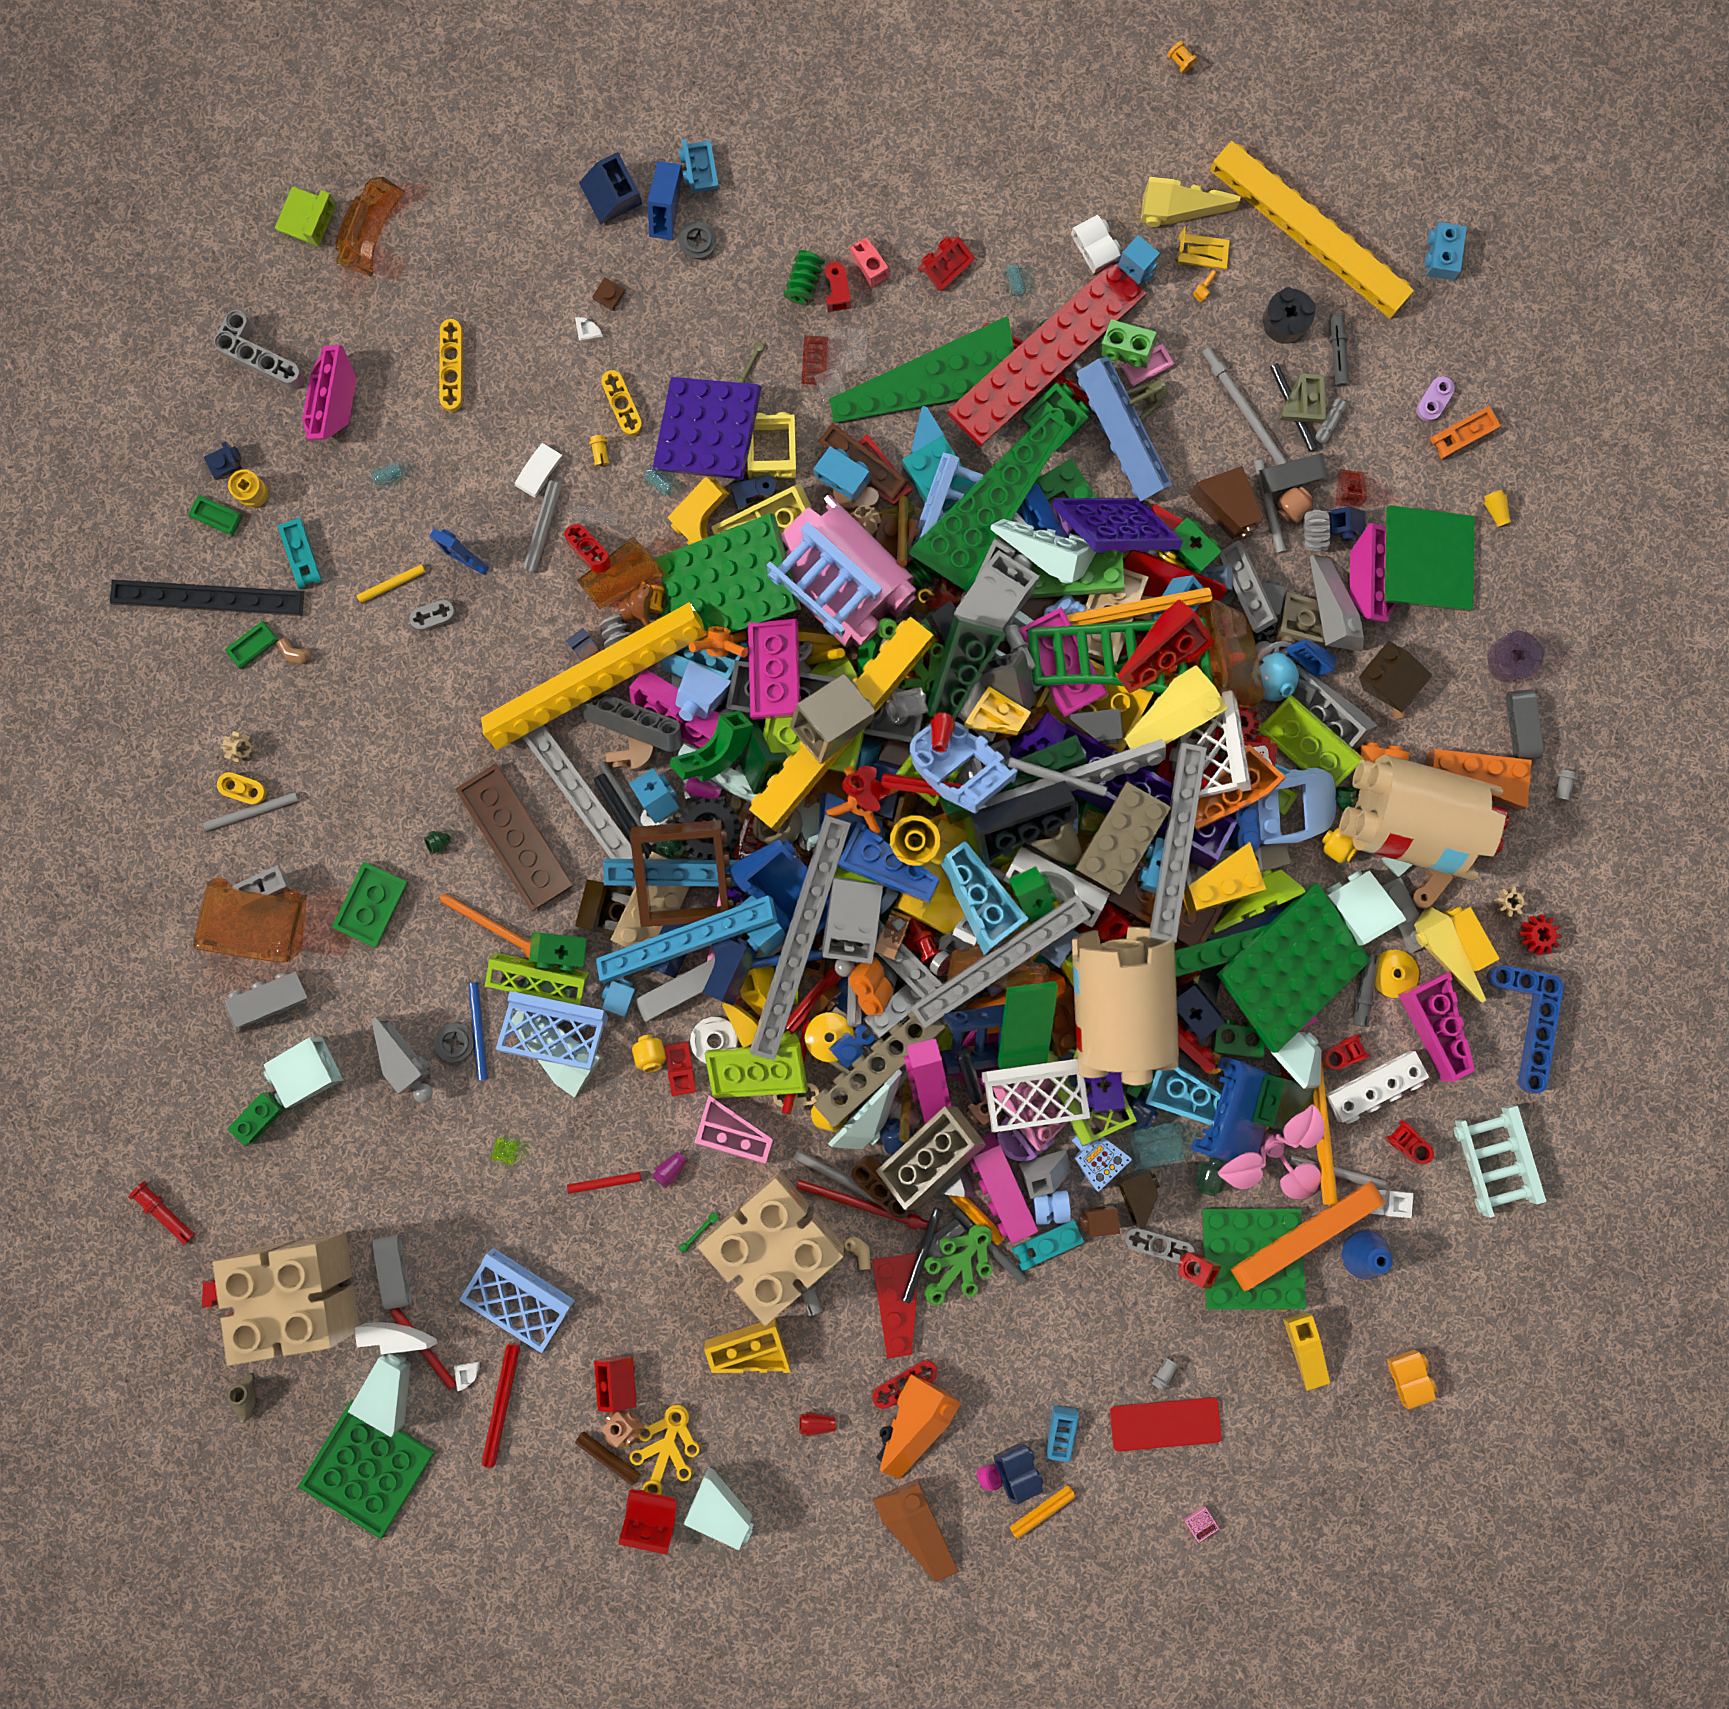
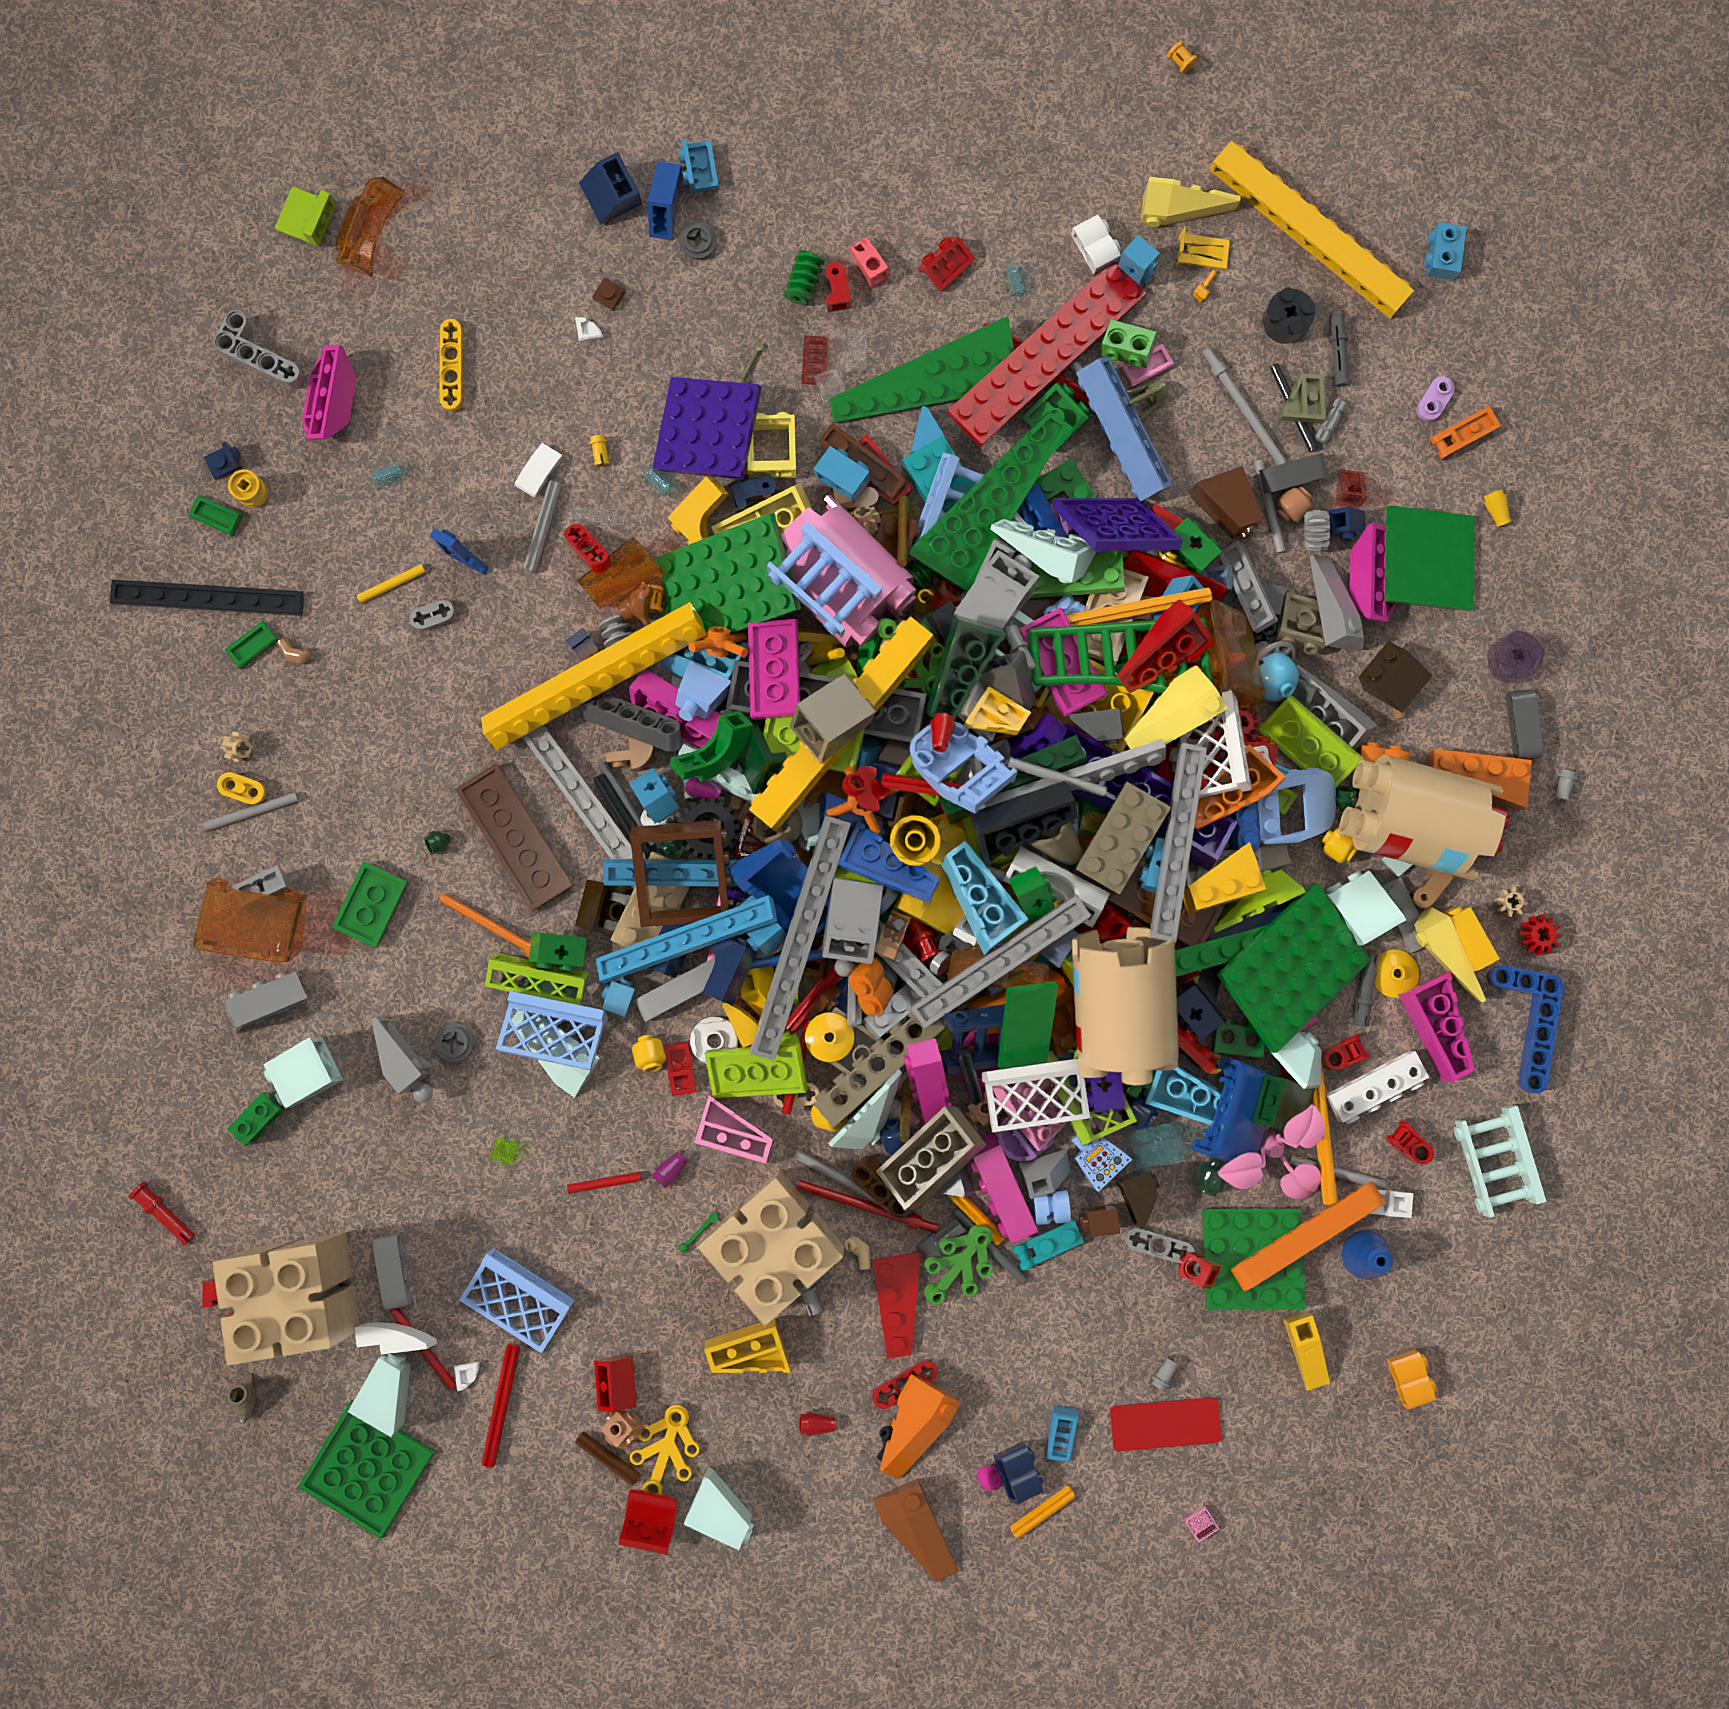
(299, 552): teal plate -> none
(478, 1031): blue bar -> none
(621, 394): yellow beam -> none
(849, 1048): blue plate -> none
(906, 704): clear bracket -> none
(922, 1255): black bar -> none
(1319, 664): blue slope -> none

